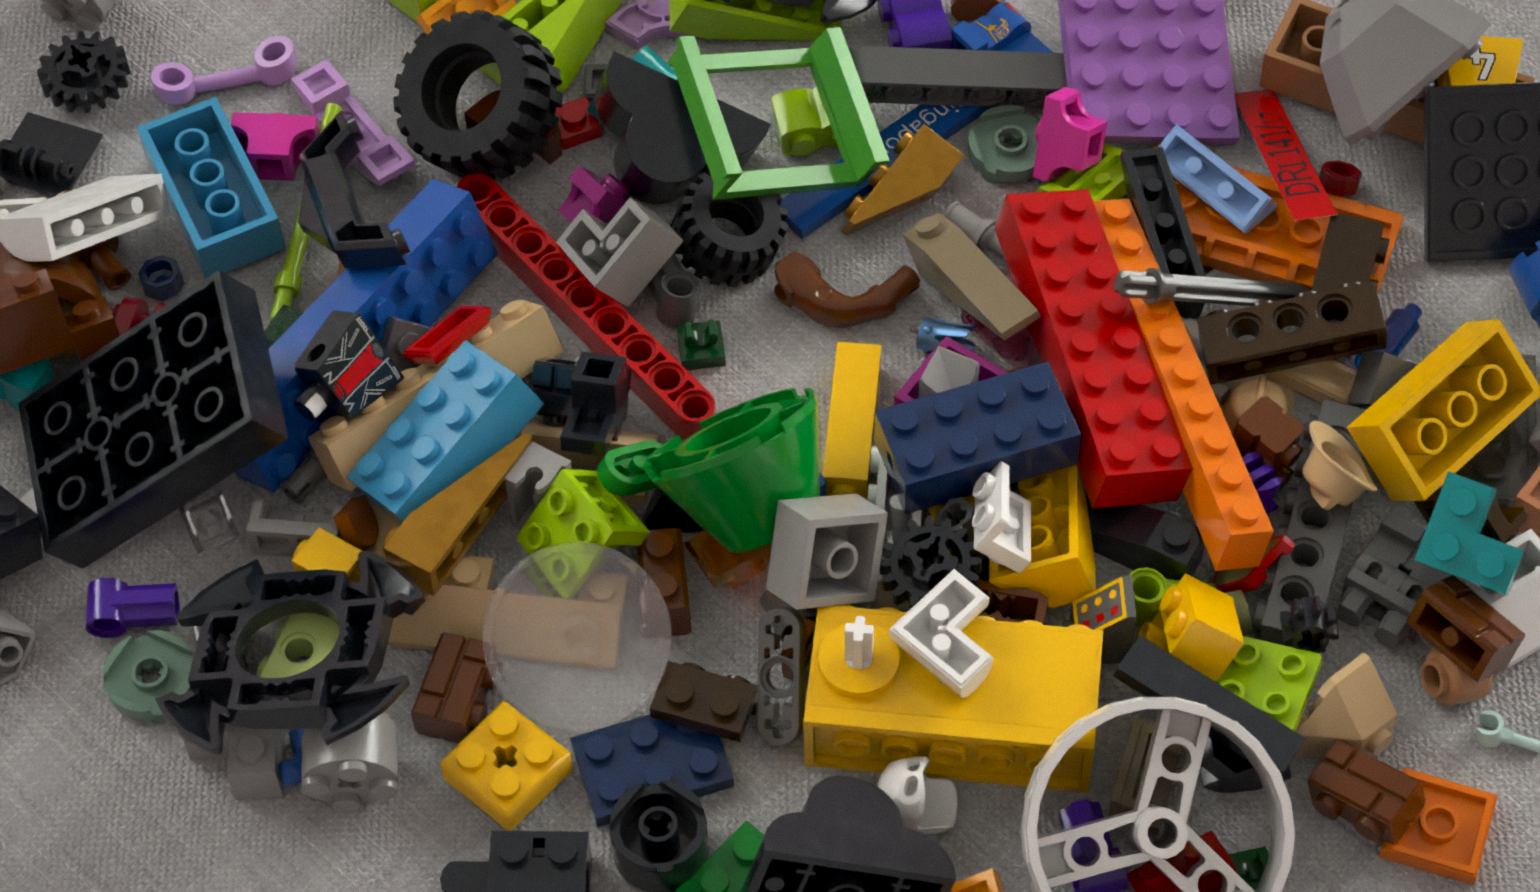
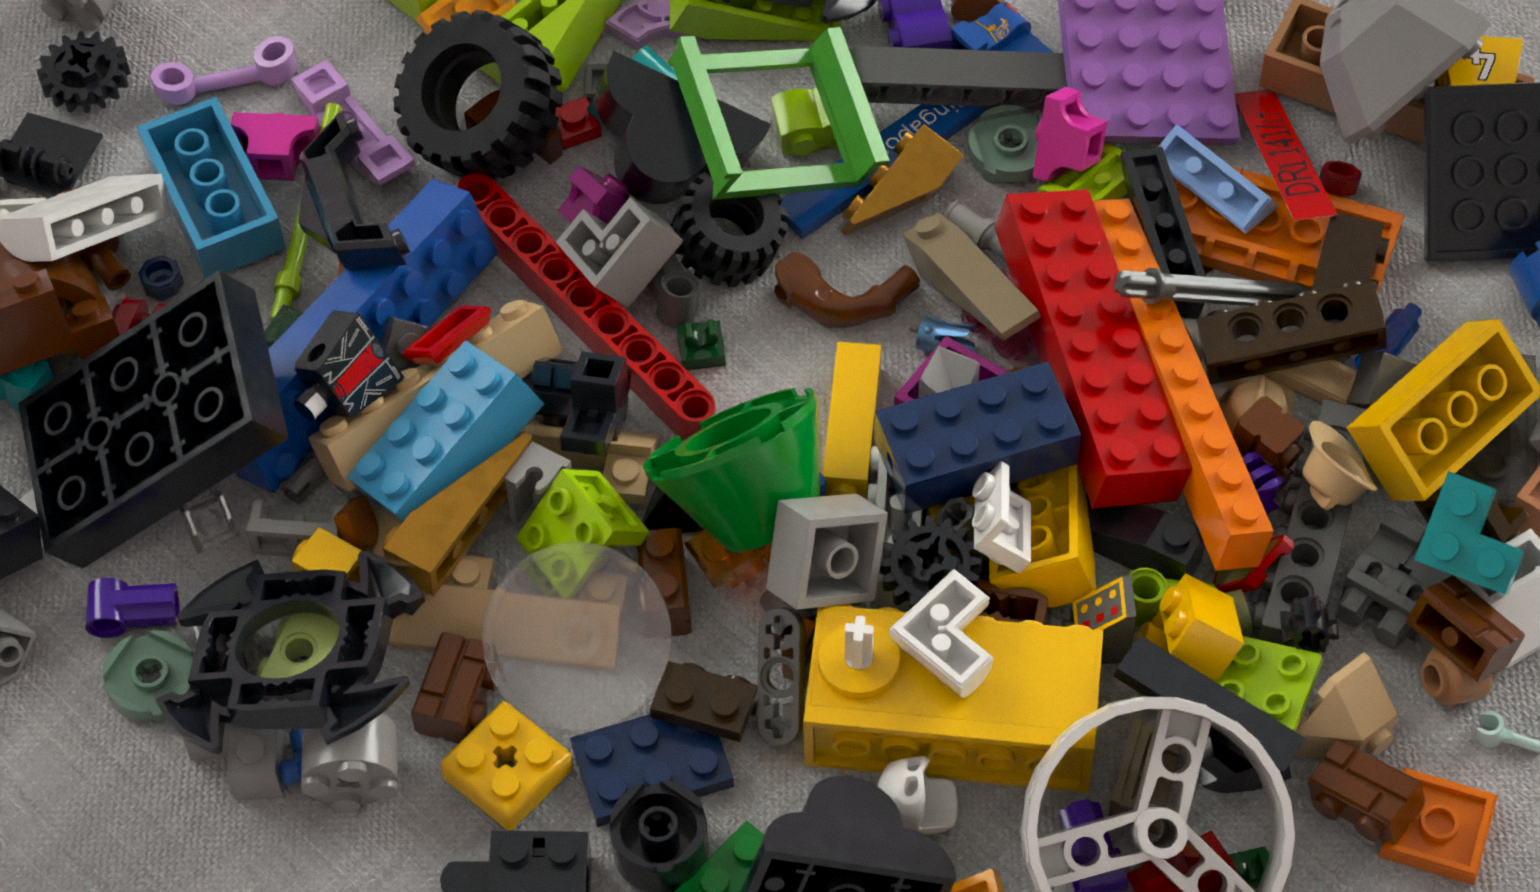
(623, 470): green plate -> none

